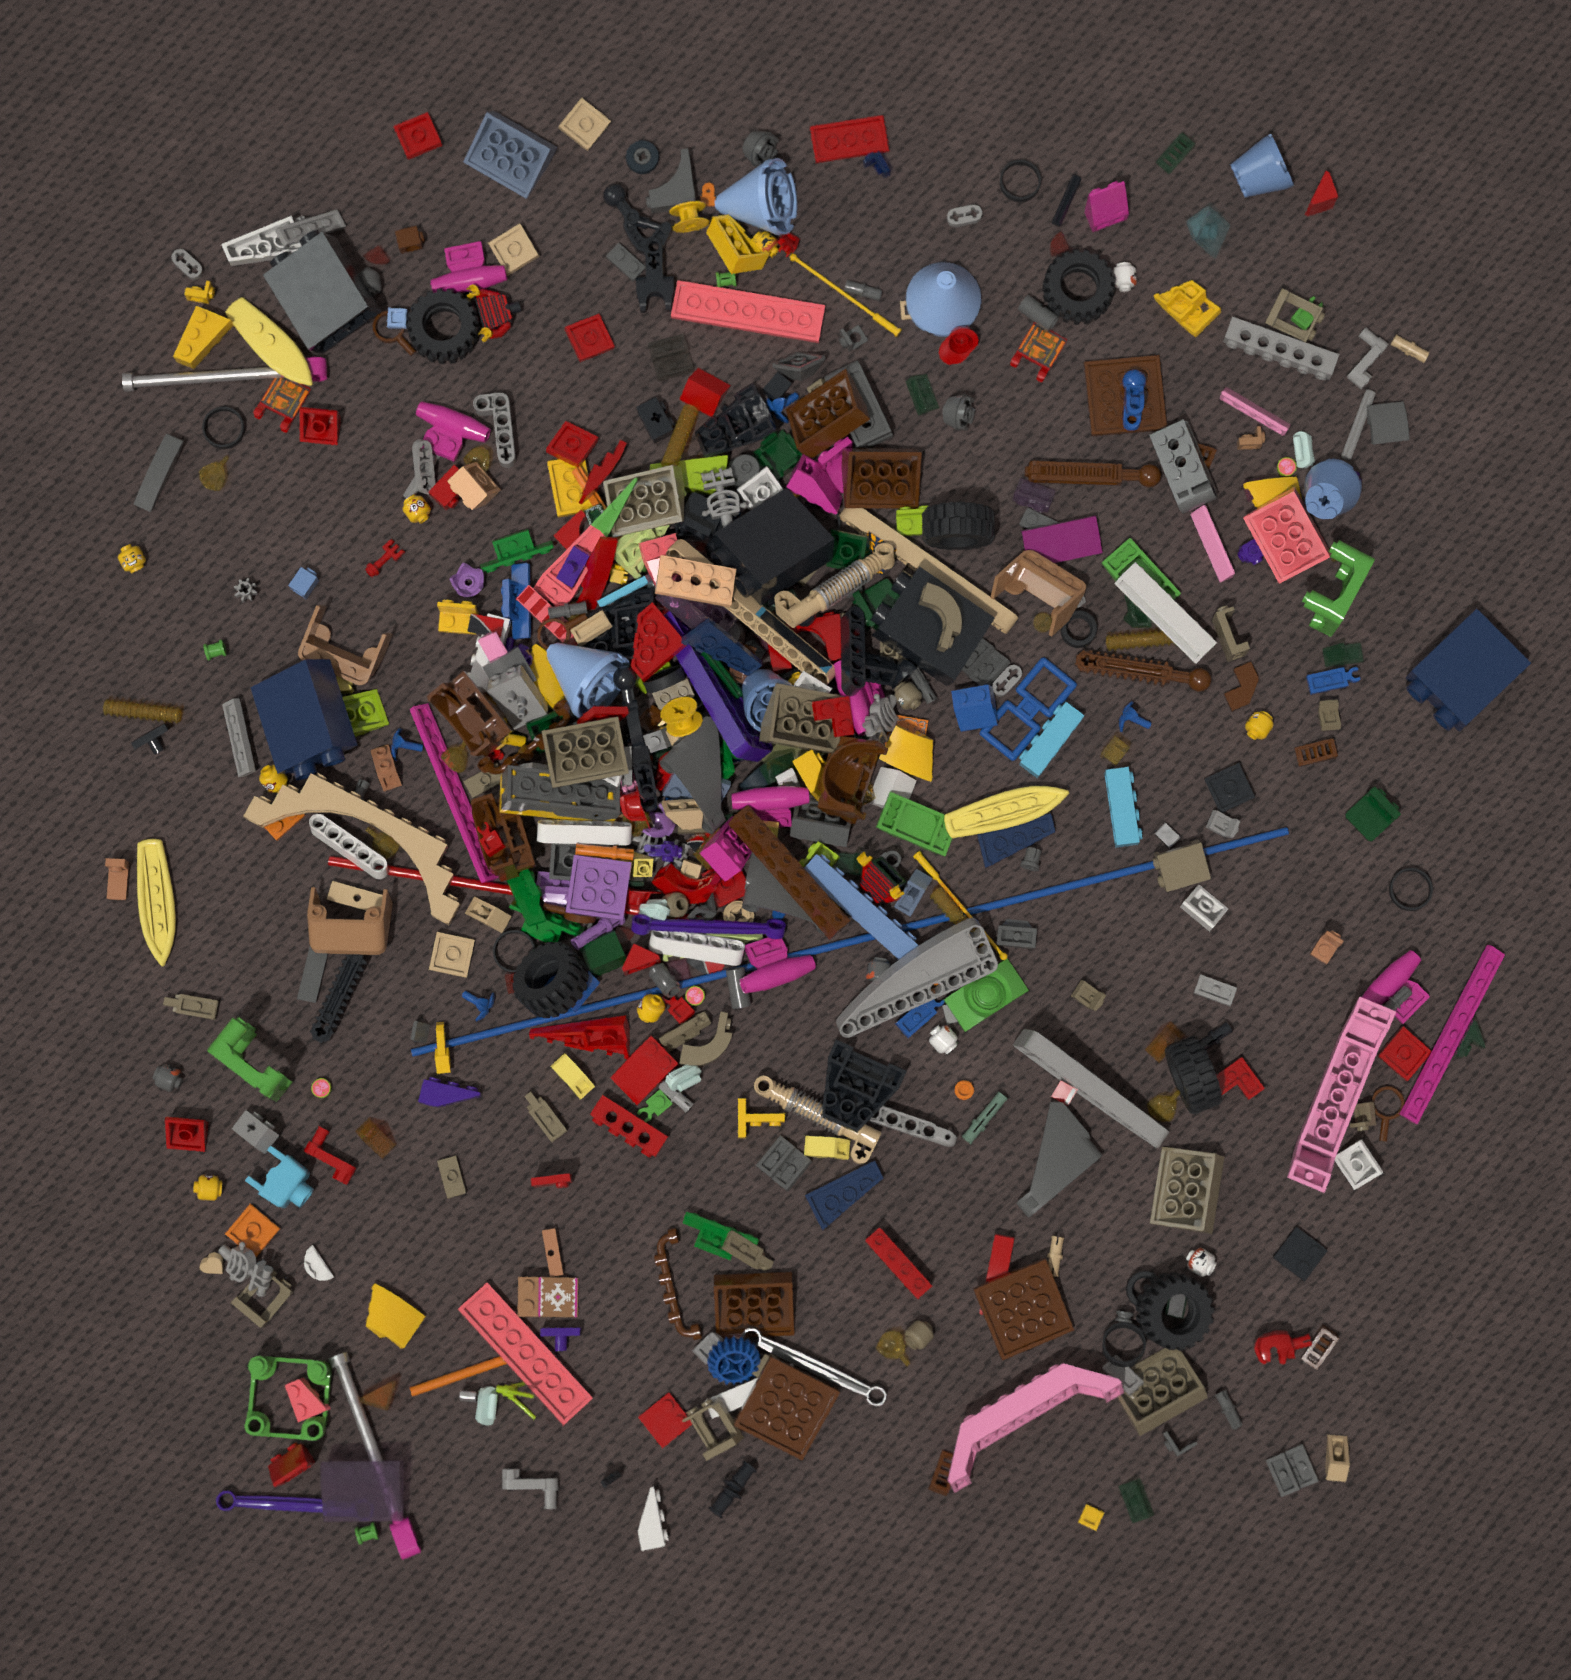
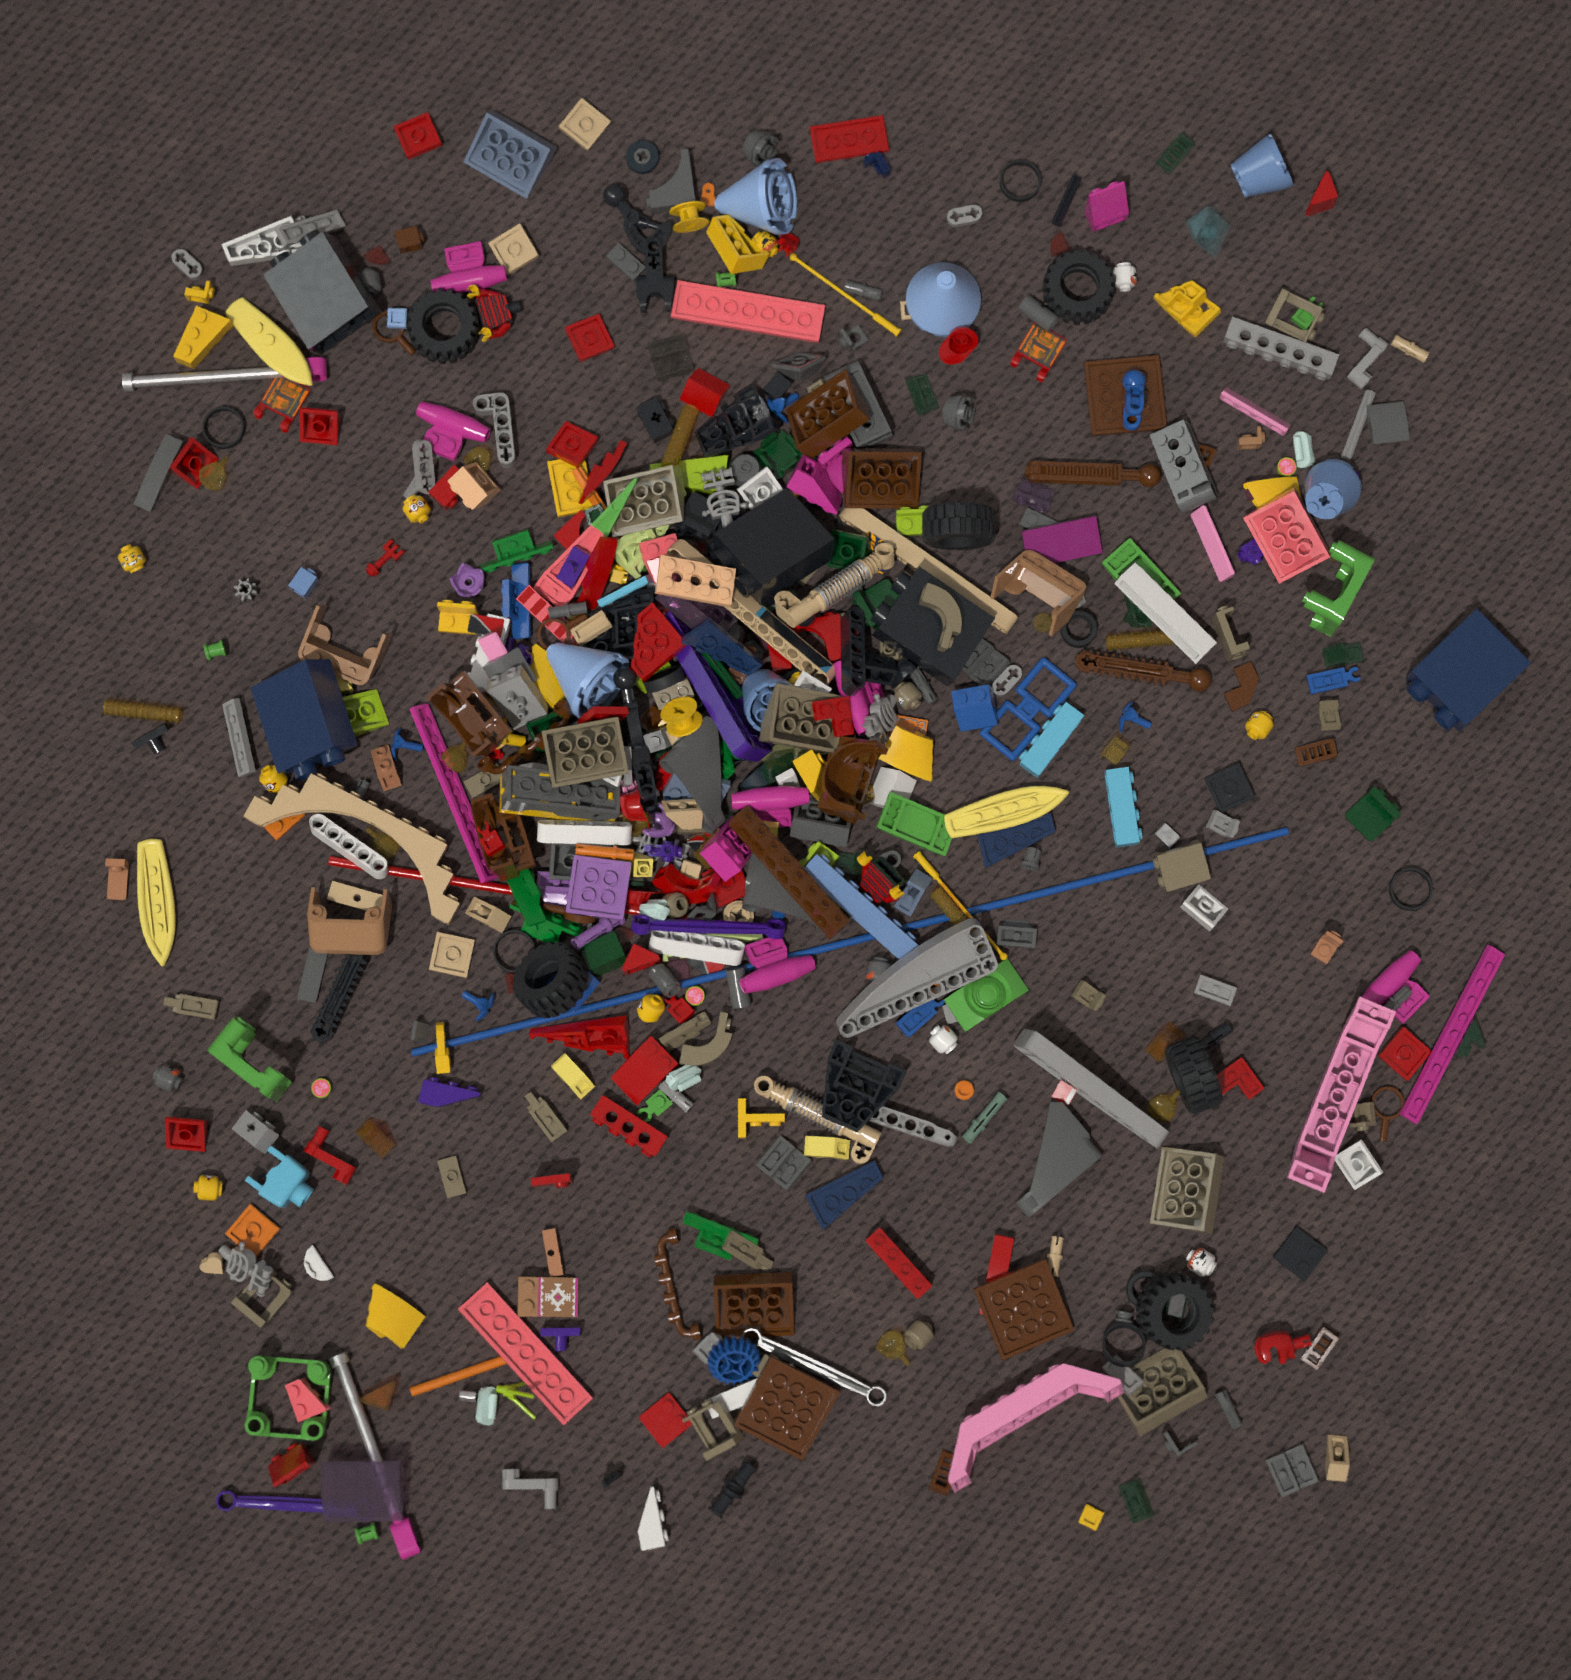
(190, 461): none -> red slope

